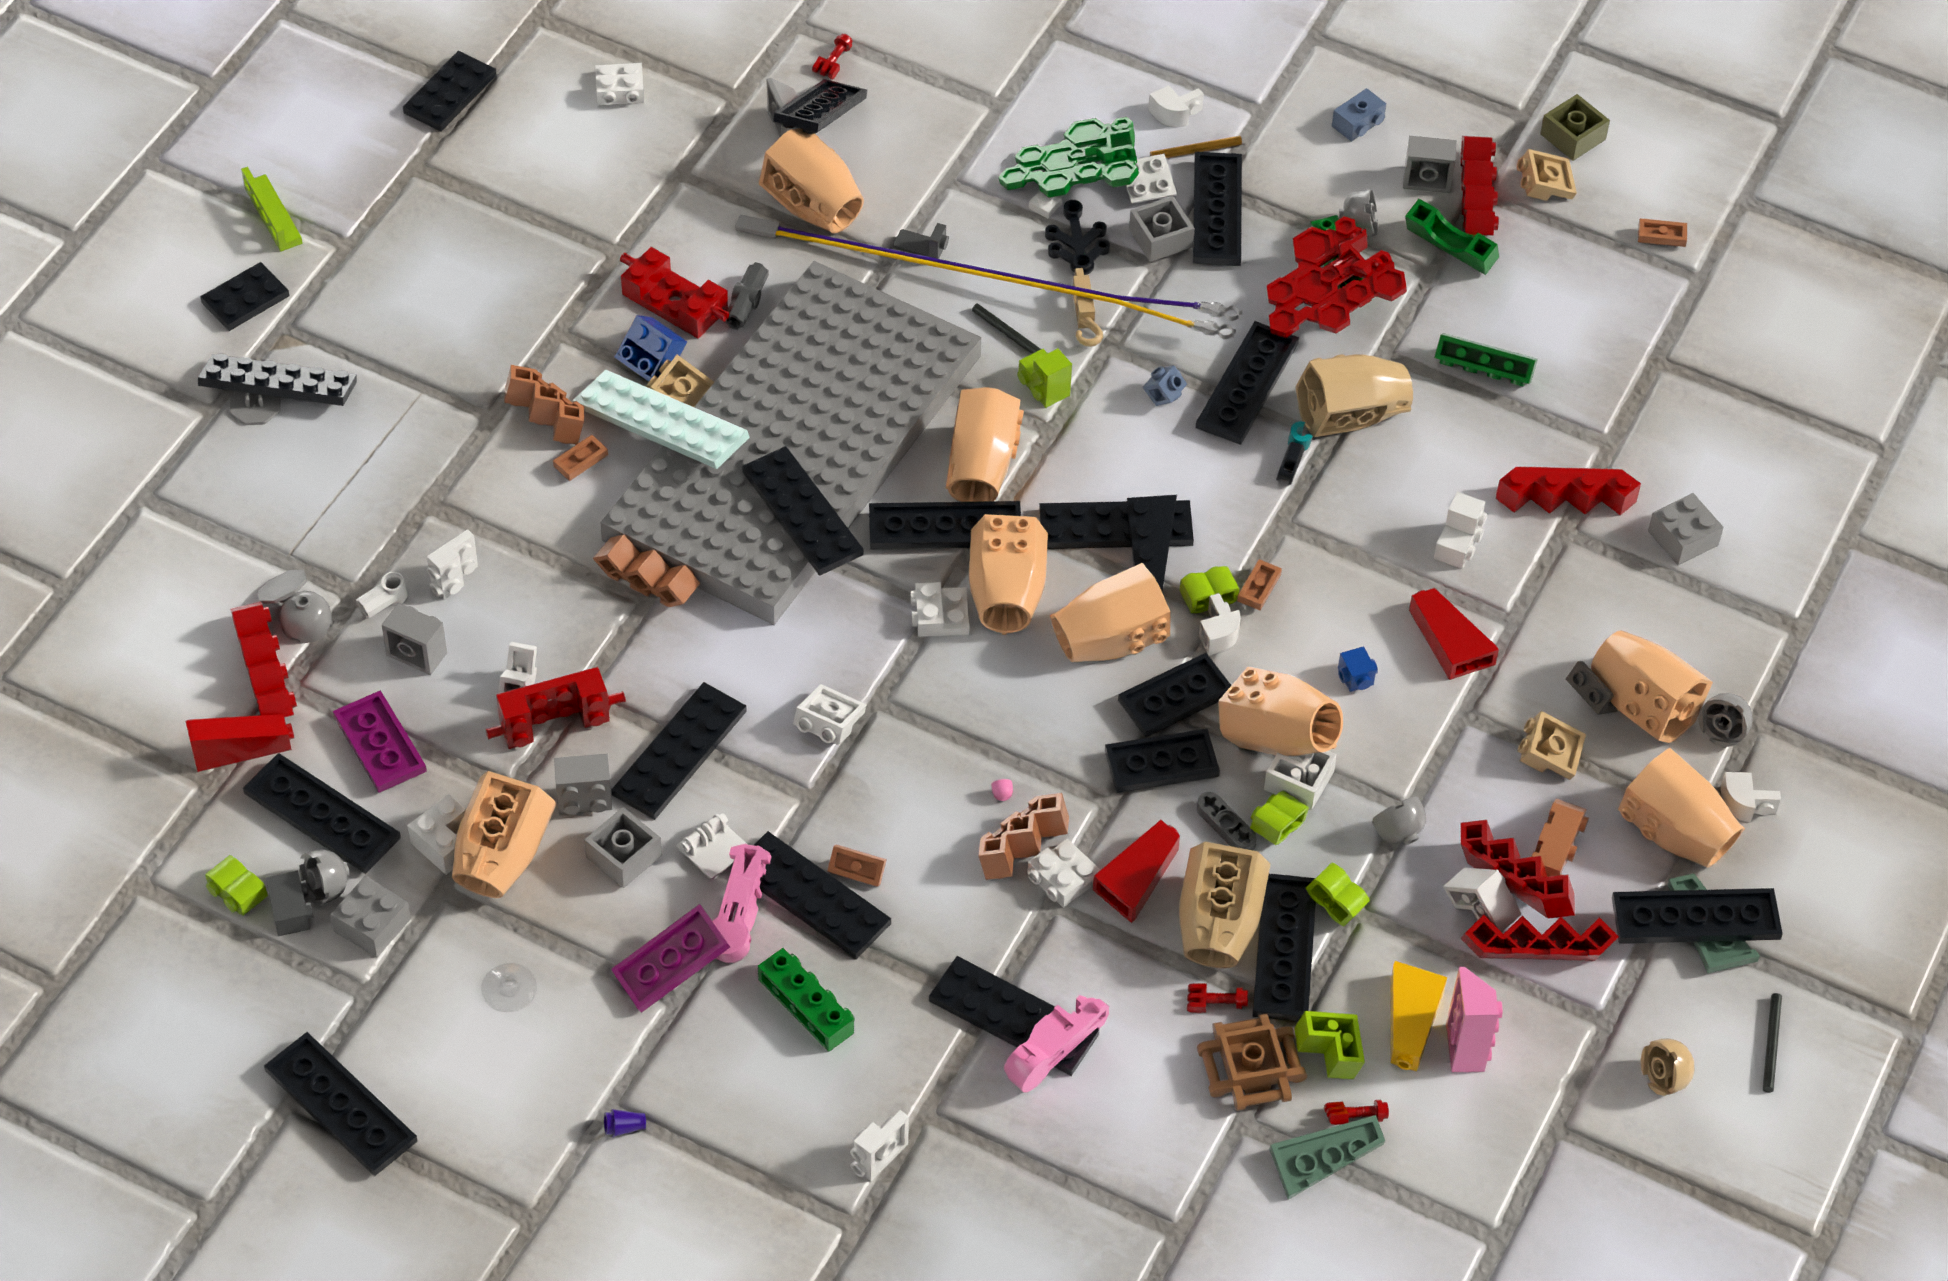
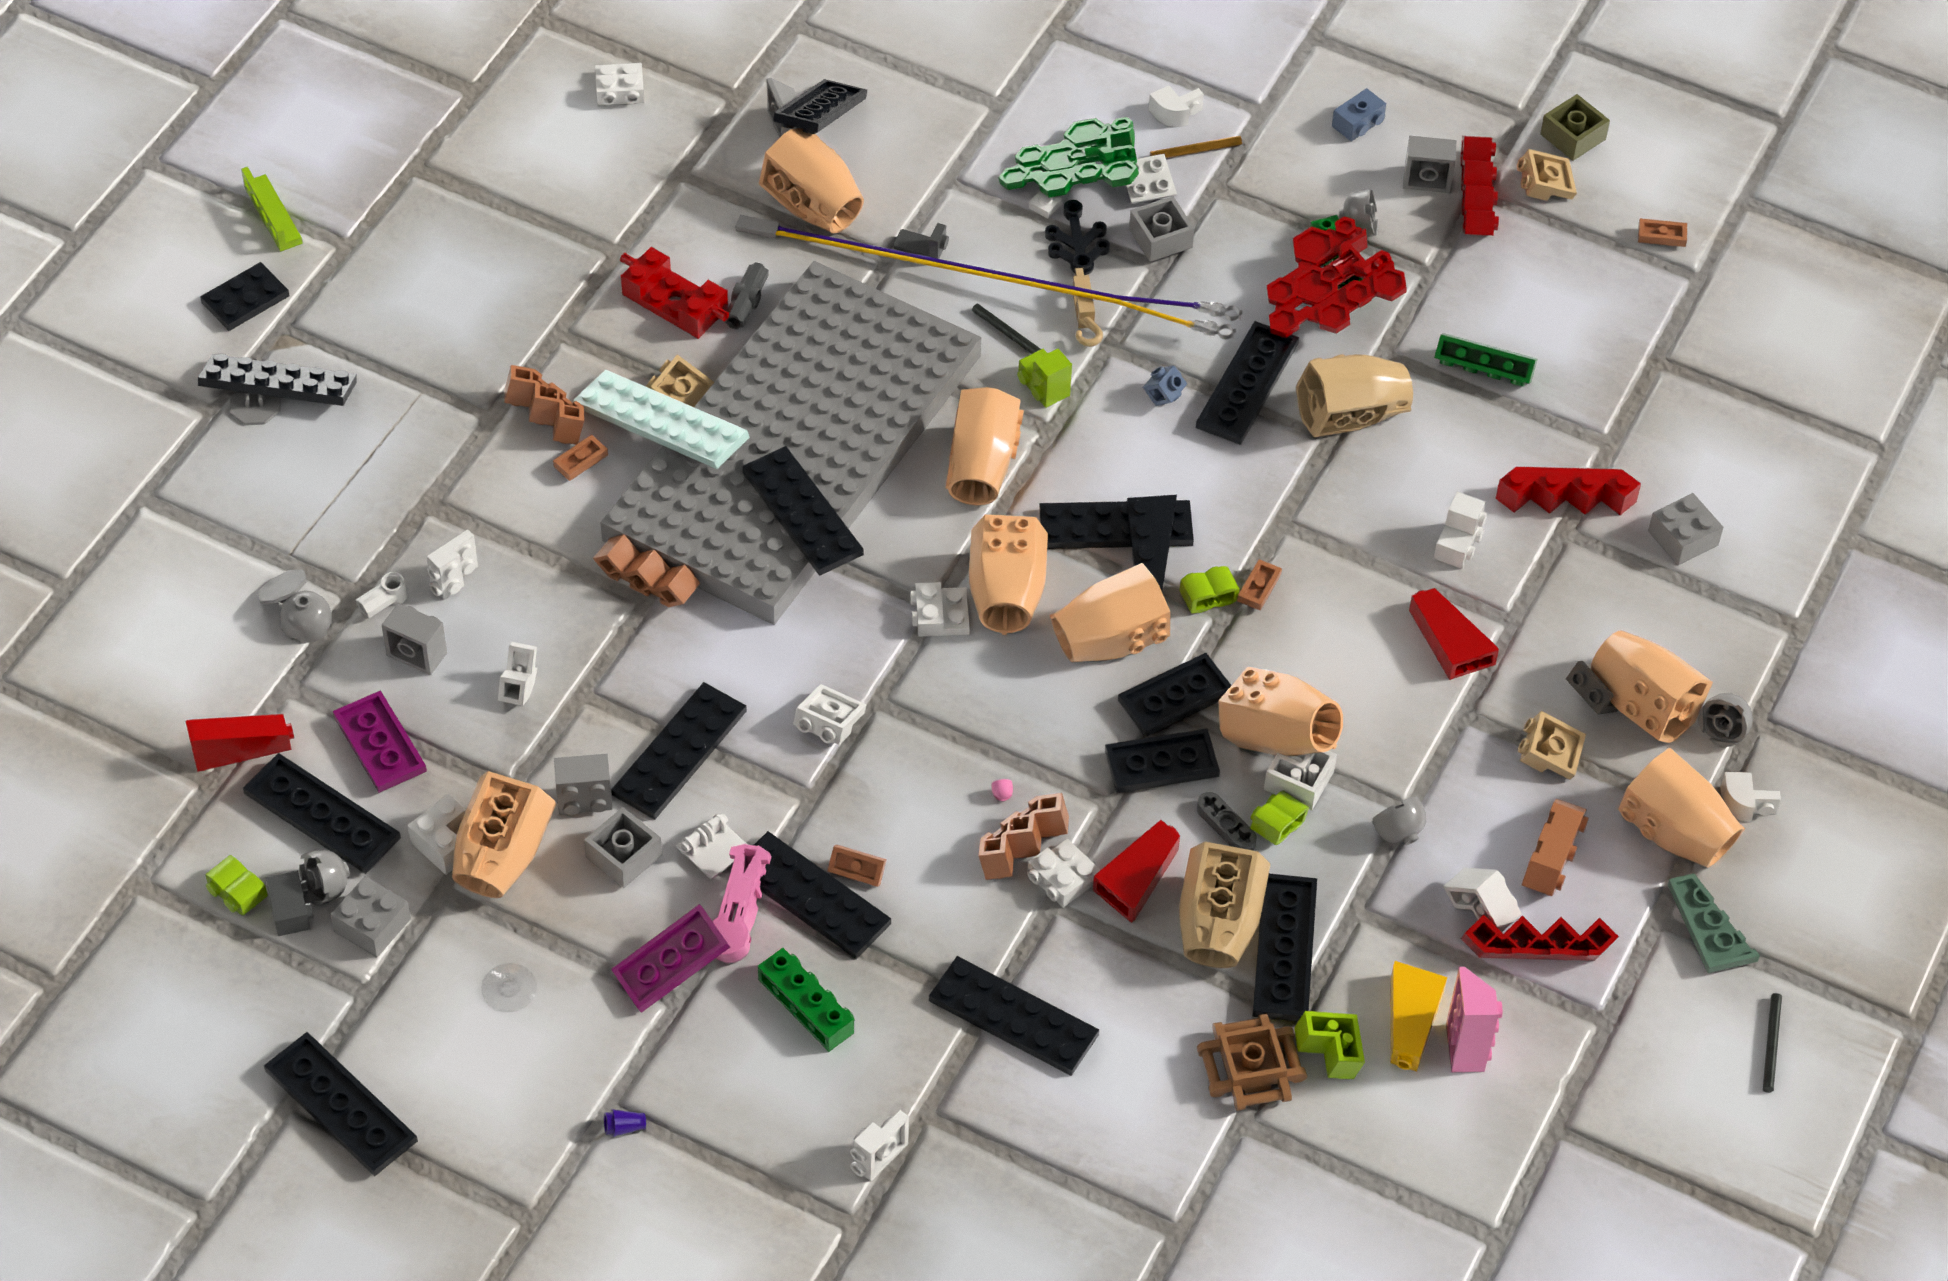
(261, 660): red brick -> none
(449, 91): black plate -> none
(570, 694): red brick -> none
(649, 346): blue slope -> none
(843, 43): red hinge -> none
(930, 523): black plate -> none
(1053, 1040): bright pink piece -> none
(1200, 998): red hinge -> none
(1217, 208): black plate -> none
(1221, 629): white brick -> none
(1296, 446): black piece -> none
(1317, 1155): sand green wing -> none
(1337, 894): lime brick -> none
(1339, 1114): red hinge -> none
(1357, 669): blue brick -> none
(1471, 249): green arch -> none
(1523, 876): red brick -> none
(1667, 1066): tan cylinder -> none
(1696, 915): black plate -> none

